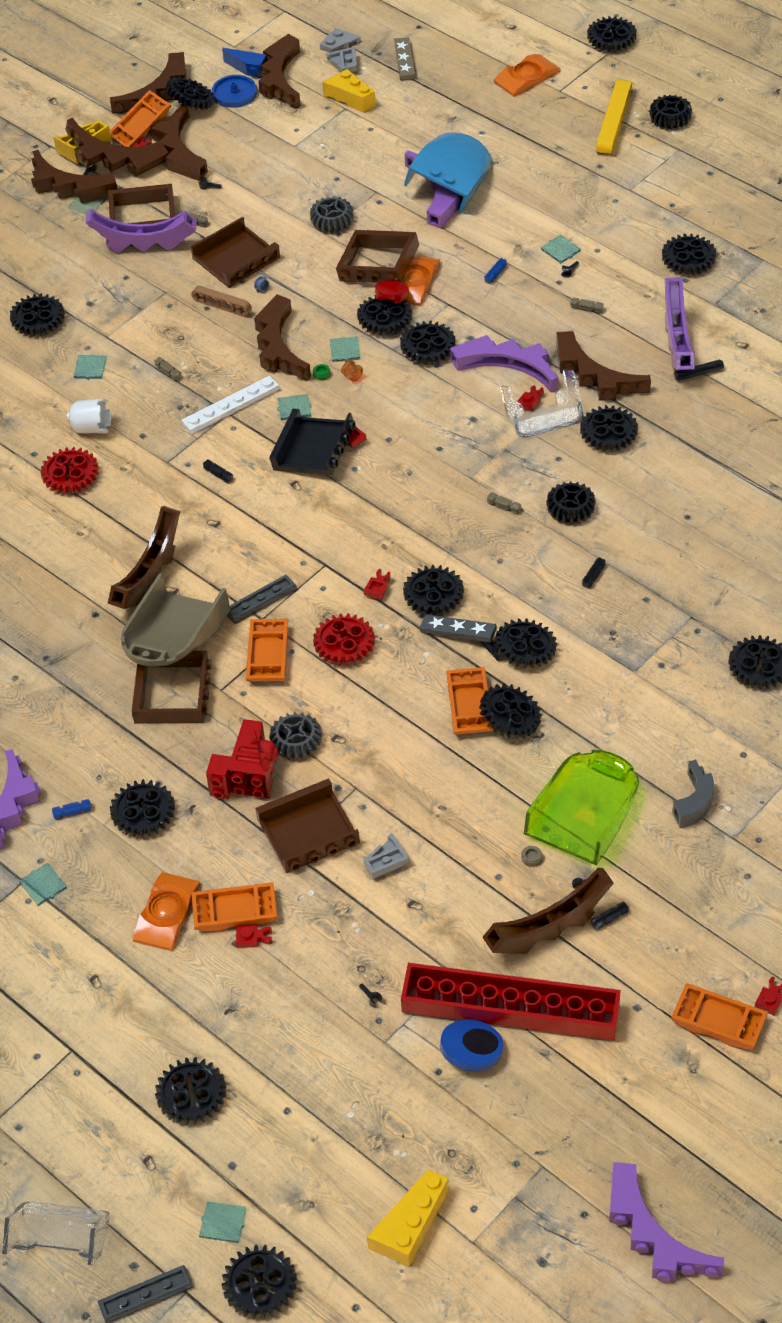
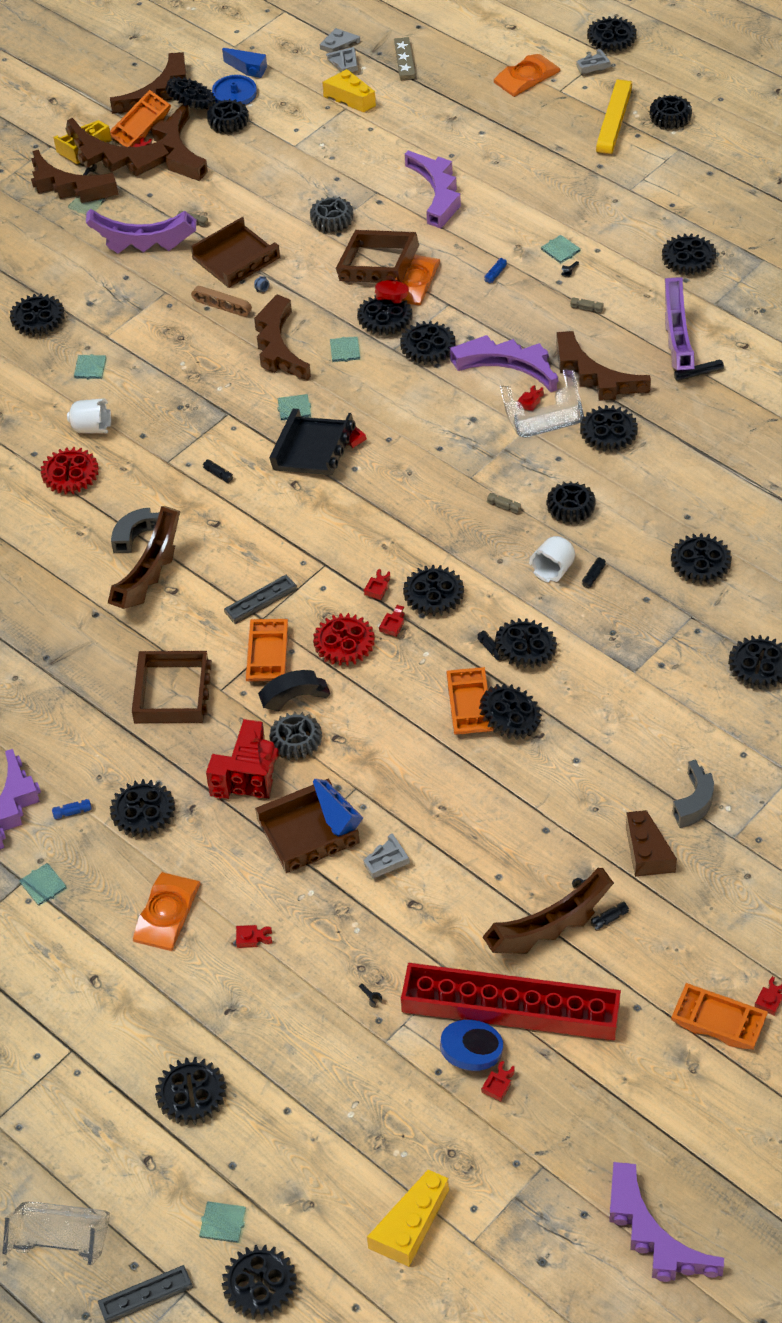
(130, 527): none -> dark grey arch
(141, 195): reddish brown window -> none
(167, 368): dark tan axle -> none
(170, 625): dark tan windscreen -> none
(204, 184): black hand -> none
(227, 116): none -> black gear
(230, 405): white plate -> none
(234, 907): orange slope -> none
(272, 71): reddish brown arch -> none
(290, 685): none -> black arch
(321, 372): green tile -> none
(336, 809): none -> blue slope
(352, 370): clear orange wheel -> none
(393, 622): none -> red plate
(453, 162): dark azure windscreen -> none
(458, 628): dark grey tile -> none
(498, 1083): none -> red plate
(531, 856): dark tan tile -> none
(552, 559): none -> white cylinder
(584, 804): clear neon green windscreen -> none
(593, 63): none -> light grey wing
(647, 846): none -> reddish brown wedge
(701, 558): none -> black gear

